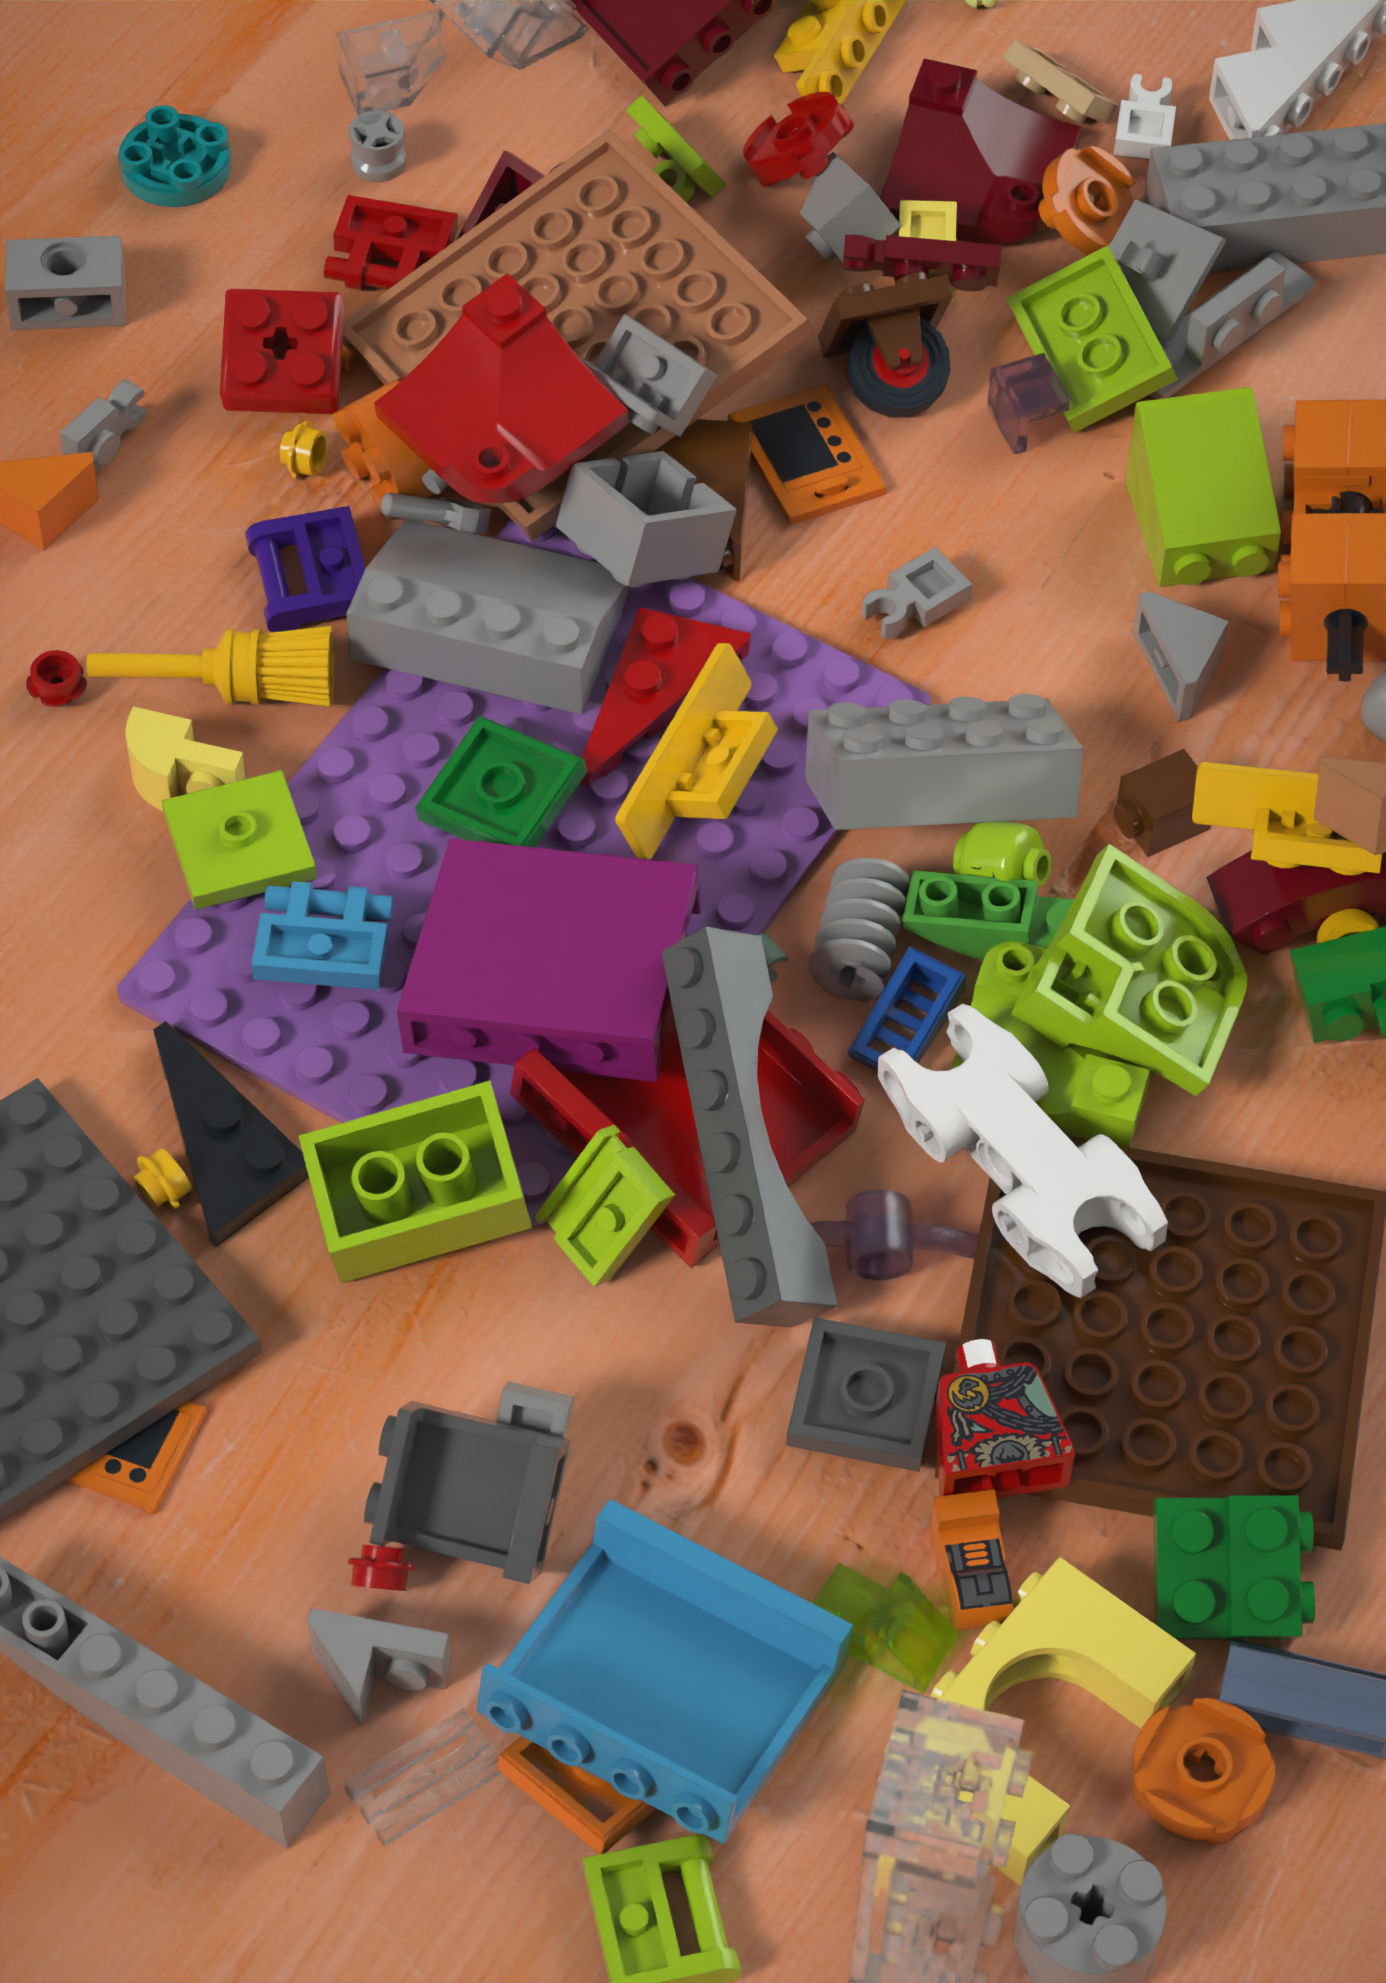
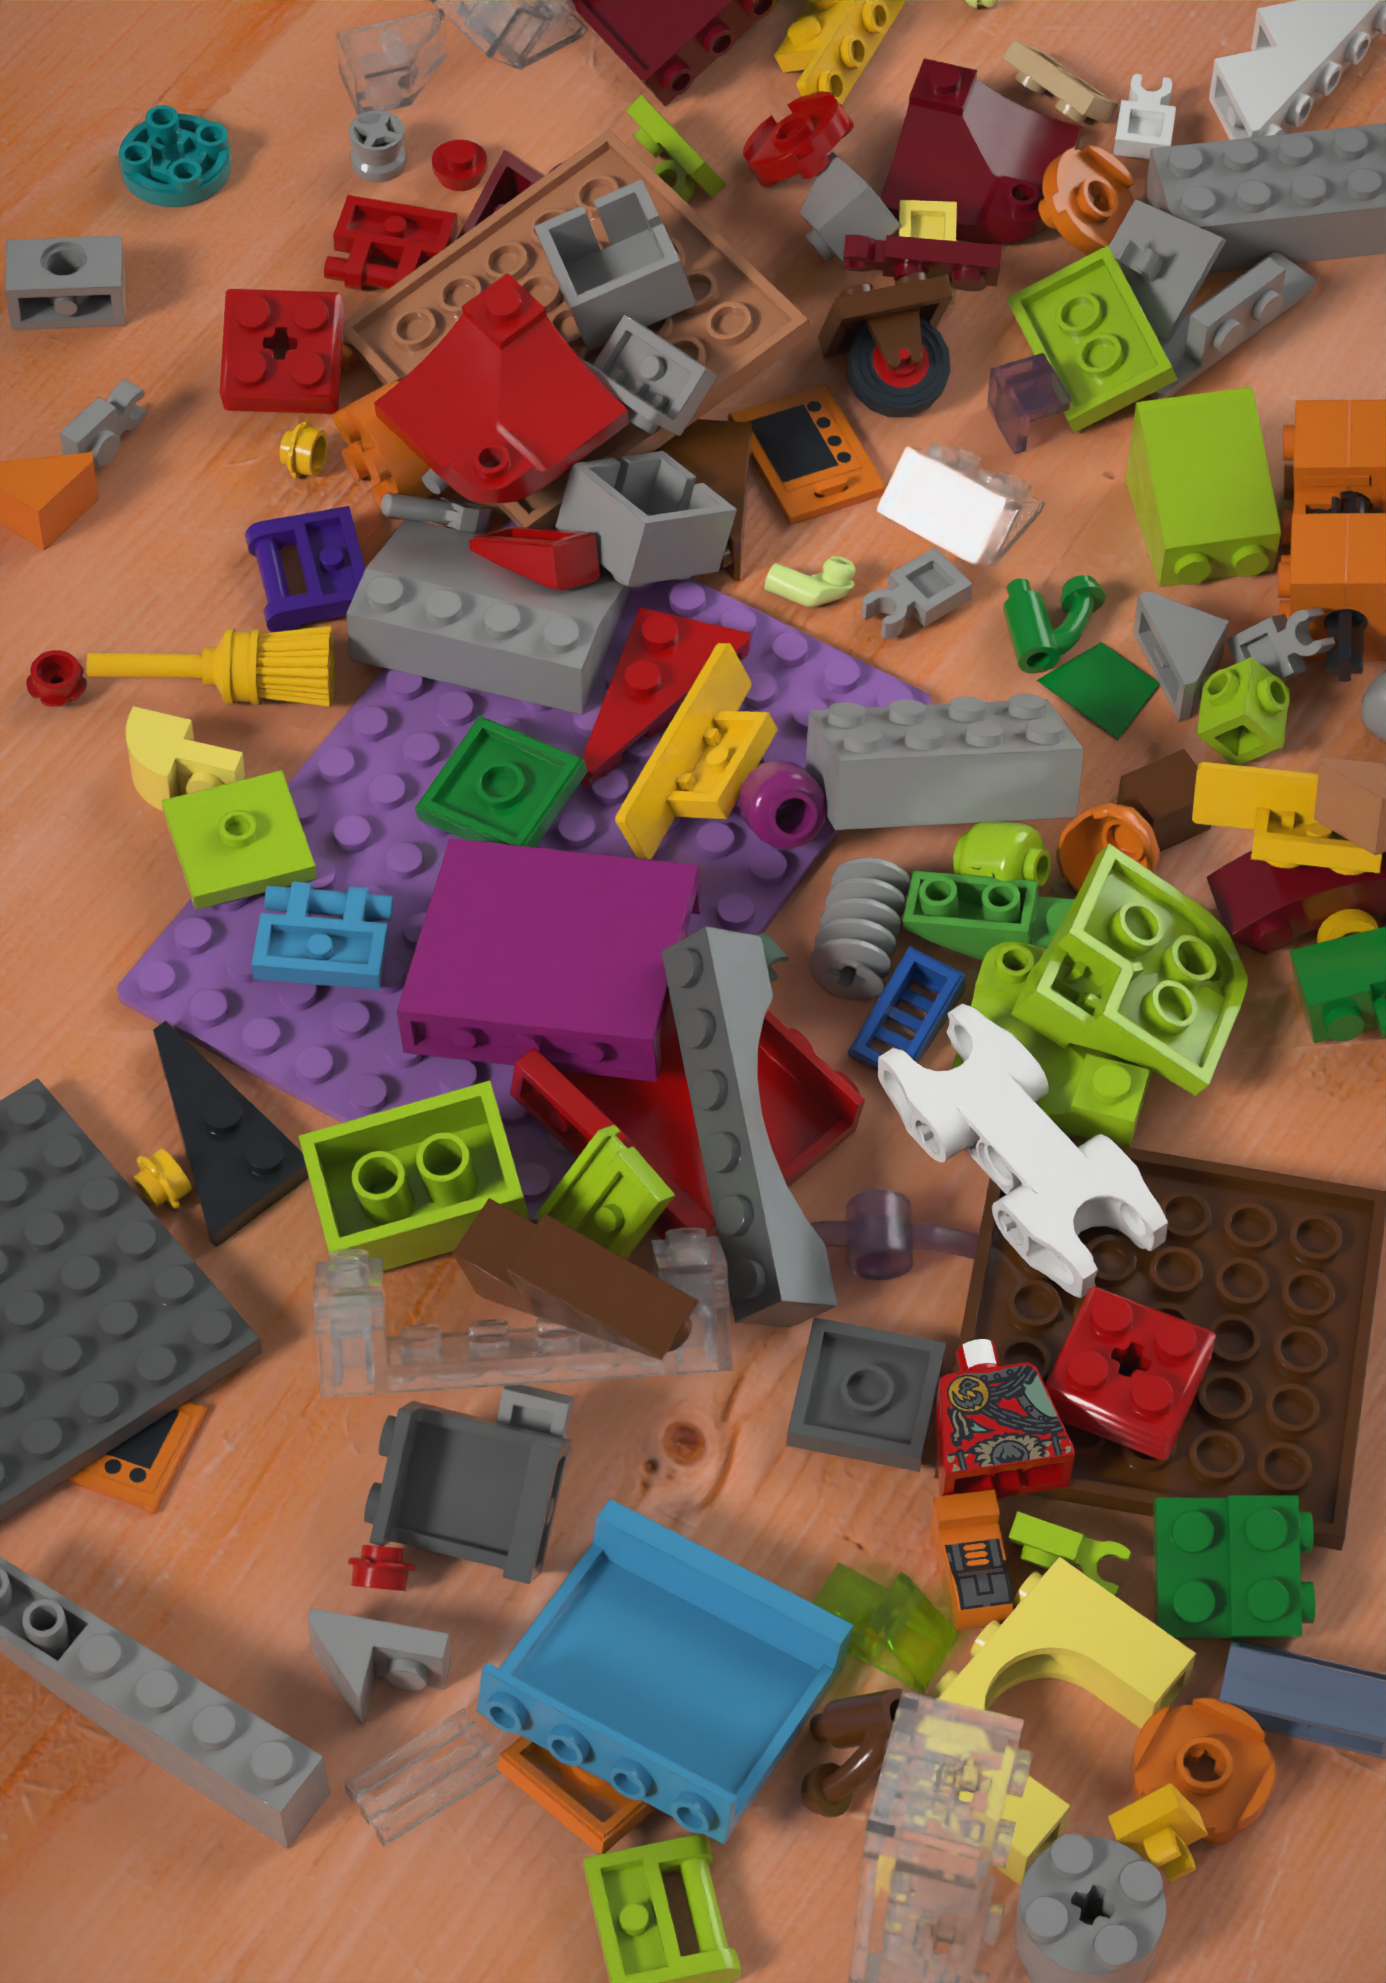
(363, 1360): none -> clear plate
(459, 164): none -> red plate
(543, 555): none -> red slope
(572, 1282): none -> reddish brown slope
(631, 277): none -> light grey piece
(782, 804): none -> magenta head
(812, 590): none -> yellowish green arm
(846, 1724): none -> reddish brown plant
(958, 503): none -> clear slope
(1029, 626): none -> green plant
(1046, 1542): none -> lime plate
(1097, 828): none -> orange hair
(1102, 687): none -> green sticker
(1135, 1410): none -> red brick
(1161, 1830): none -> yellow tile
(1243, 711): none -> lime brick
(1280, 643): none -> light grey plate

